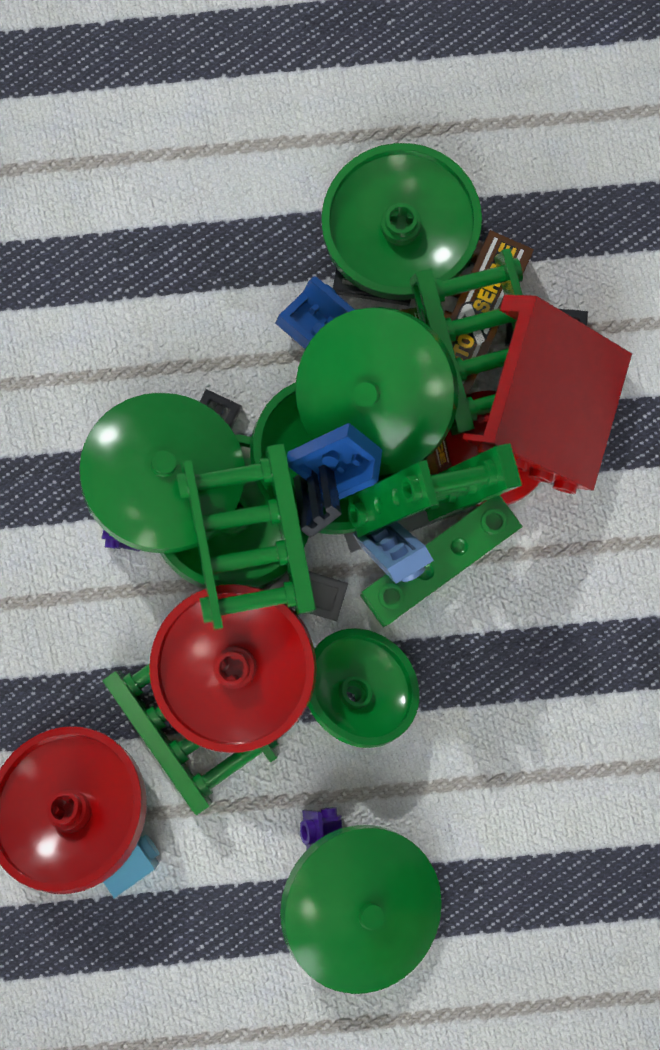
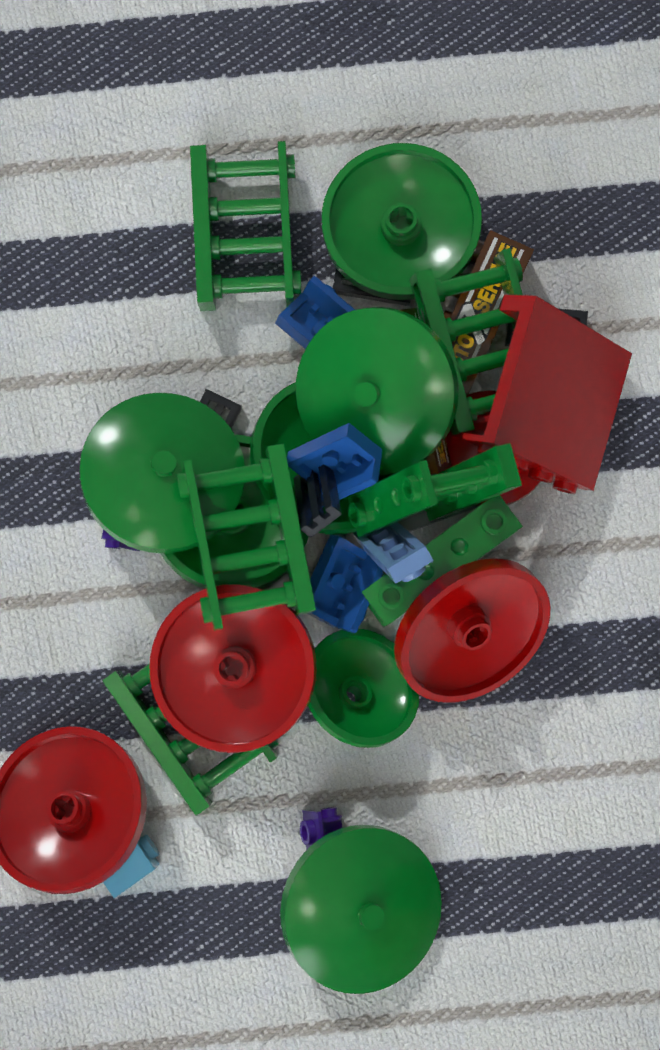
(209, 209): none -> green fence
(339, 582): none -> blue bracket
(472, 630): none -> red dish

